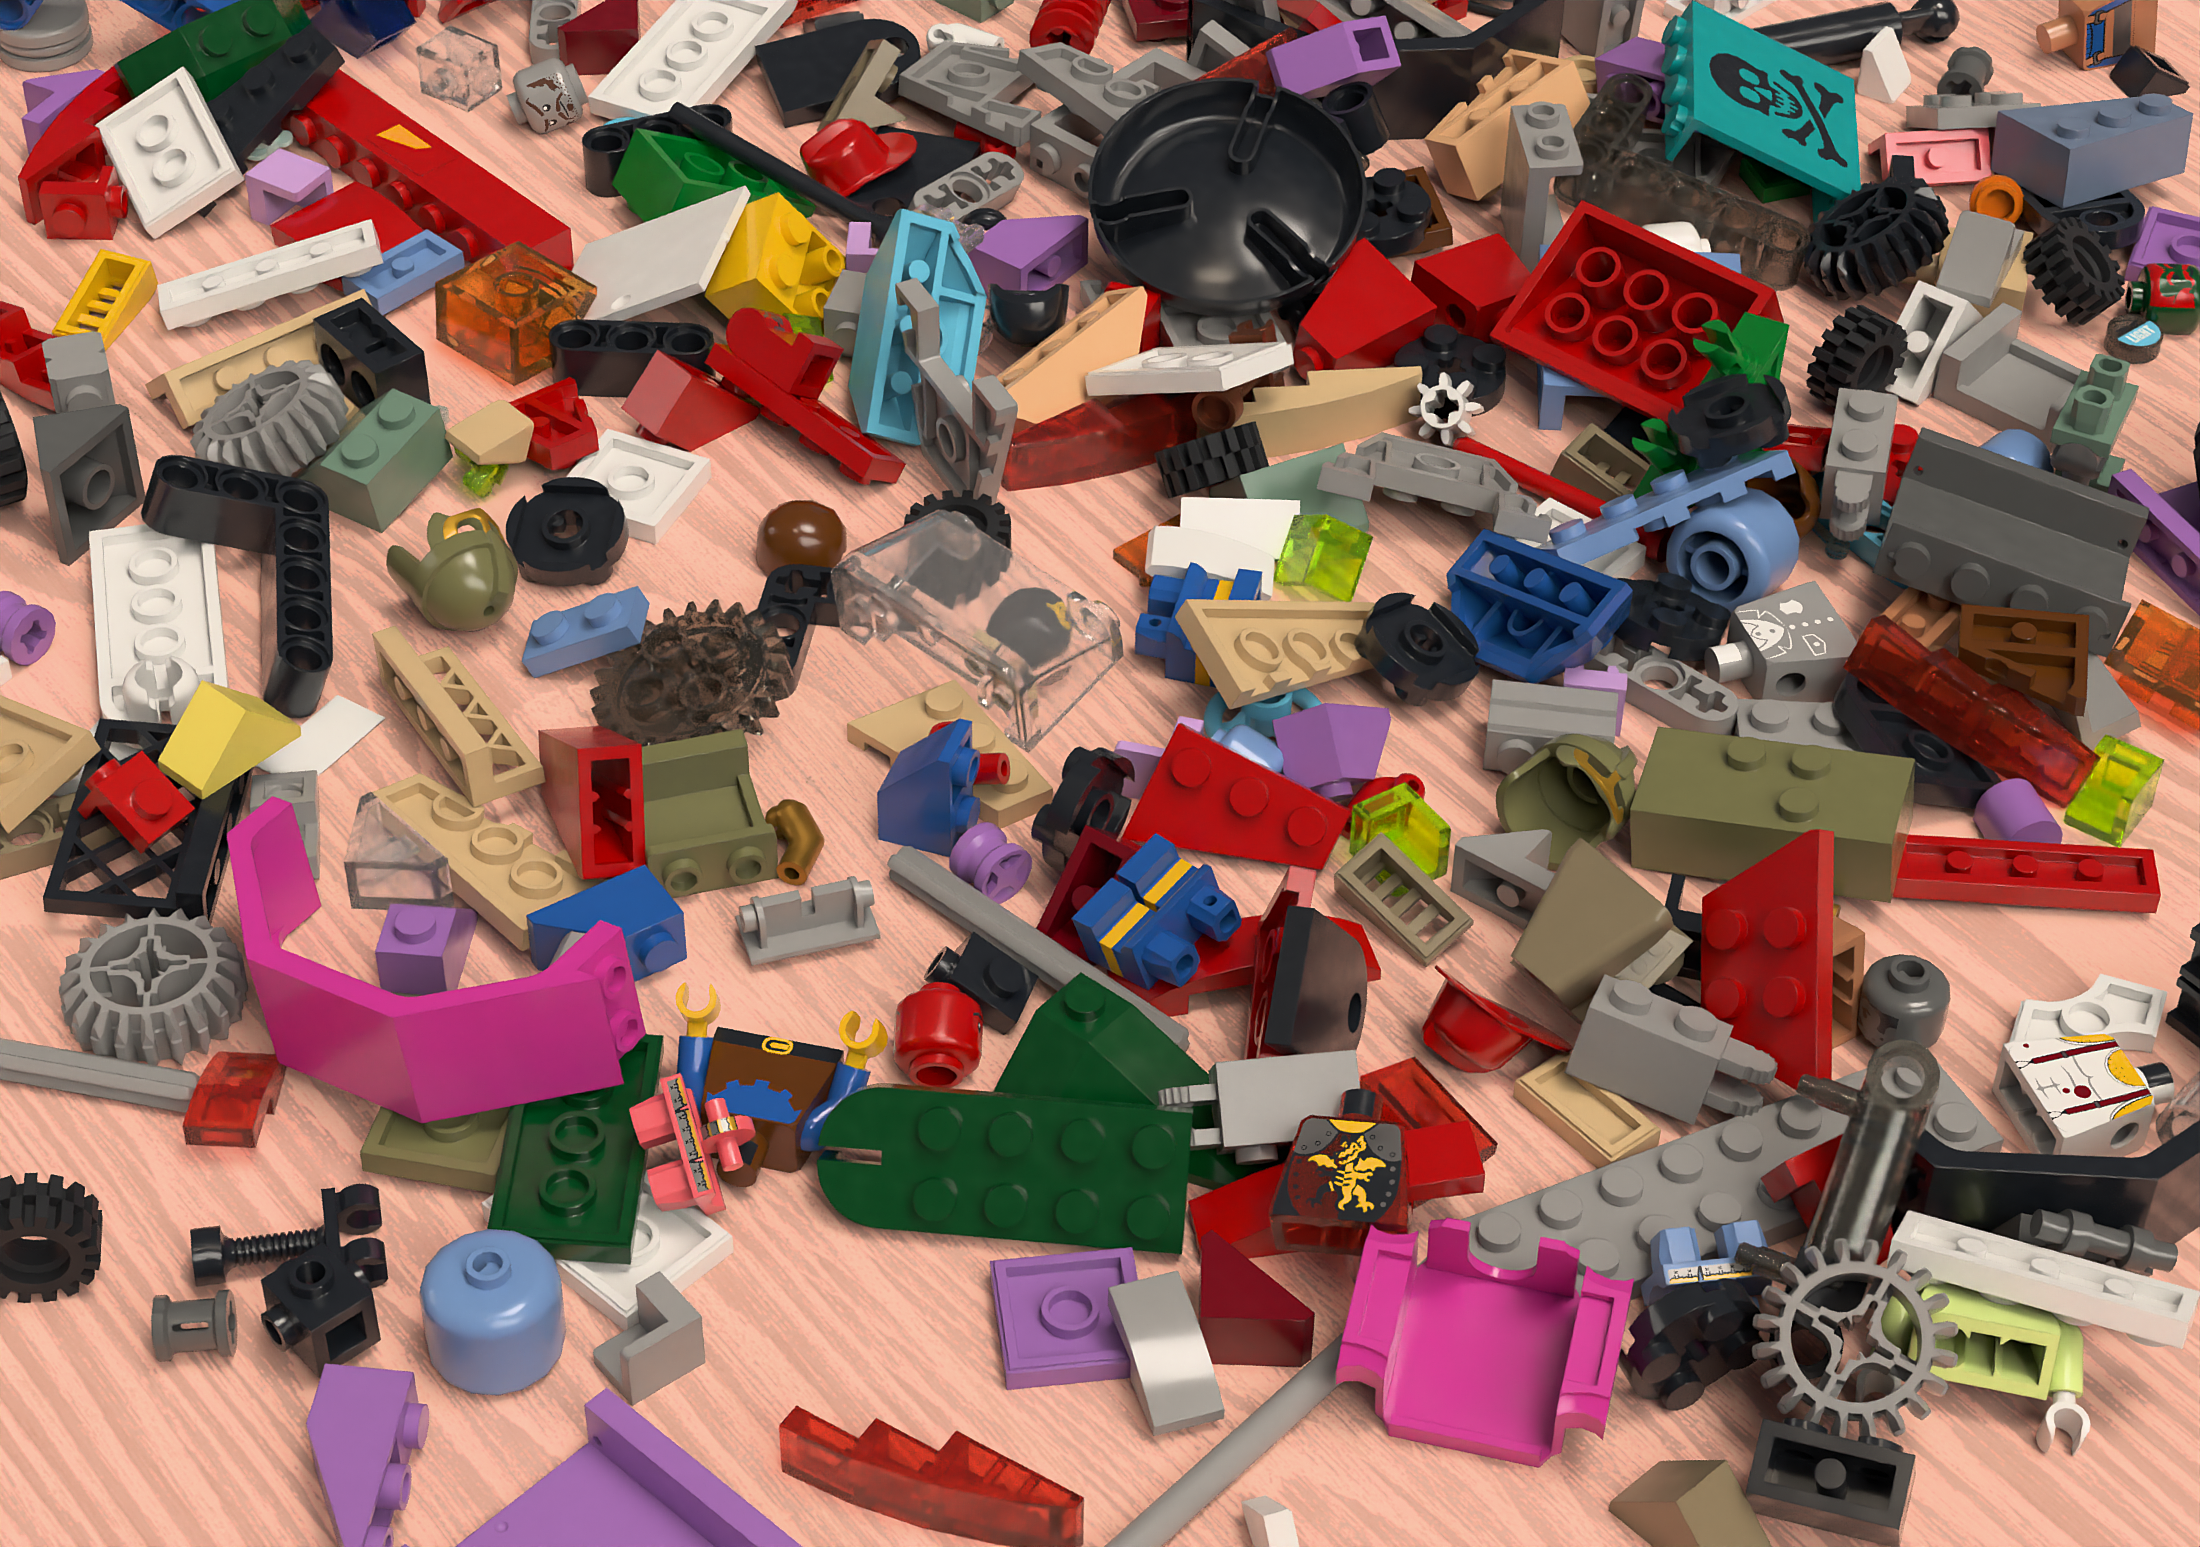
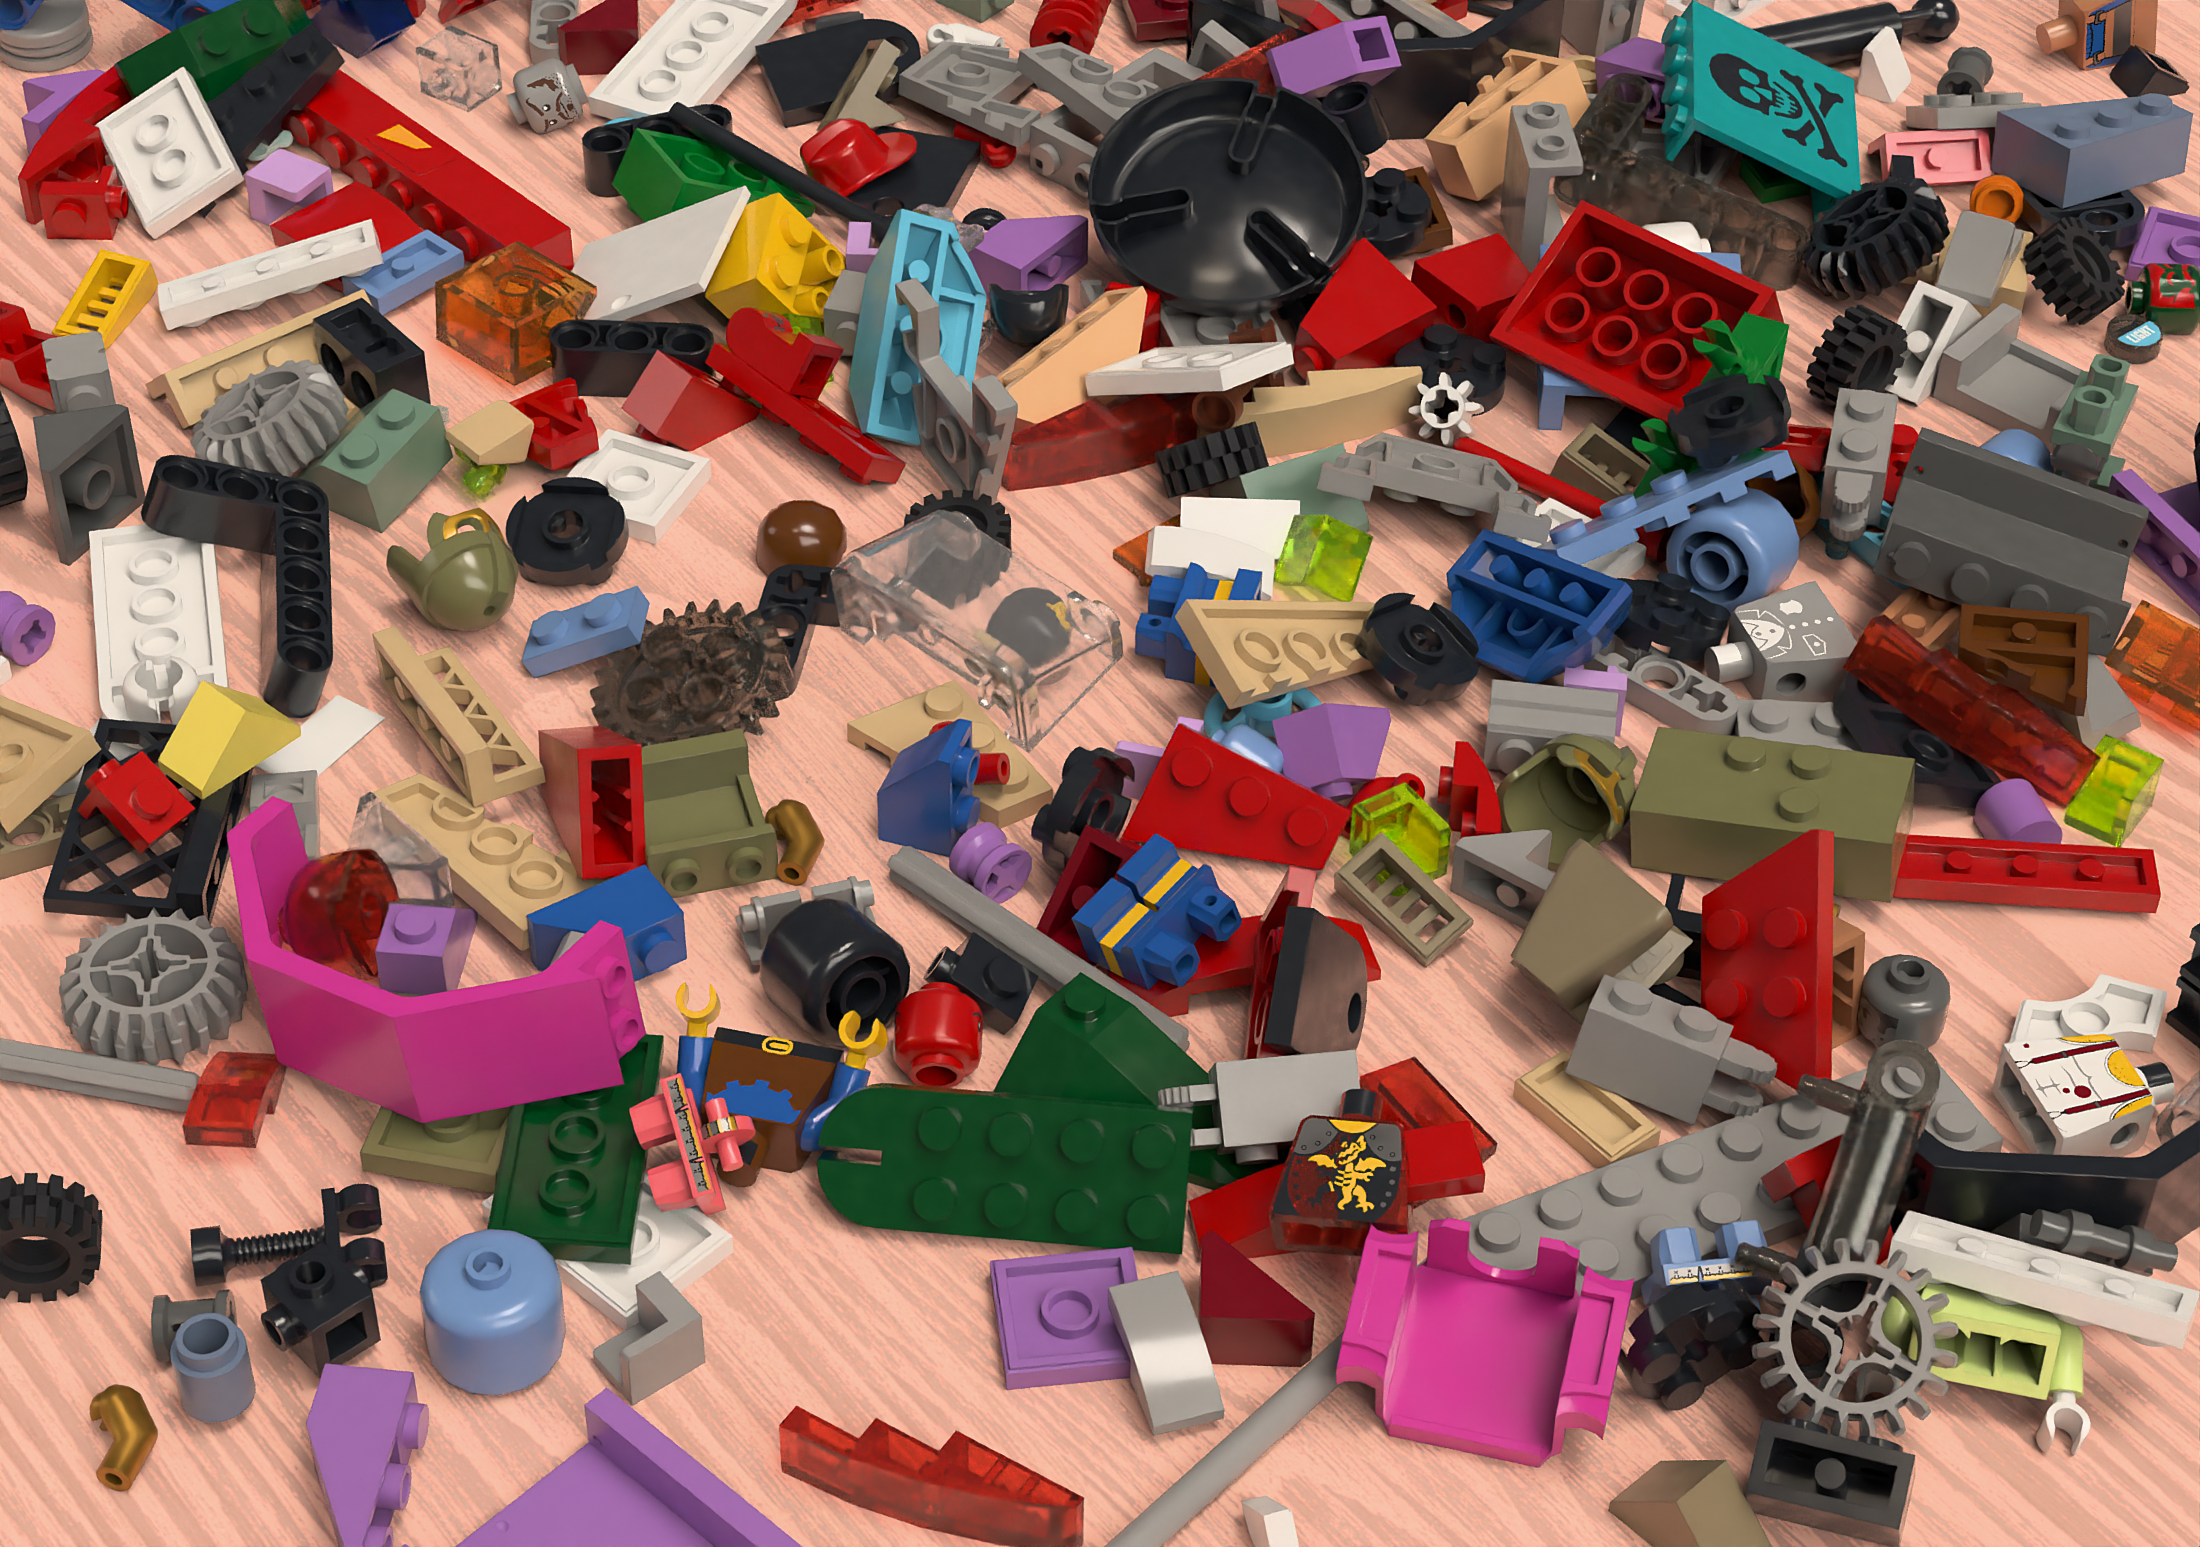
(132, 1430): none -> pearl gold arm
(212, 1368): none -> sand blue brick
(339, 910): none -> clear red cylinder
(833, 962): none -> black head
(970, 179): light grey beam -> none
(1469, 794): none -> red slope
(1477, 1031): red piece -> none

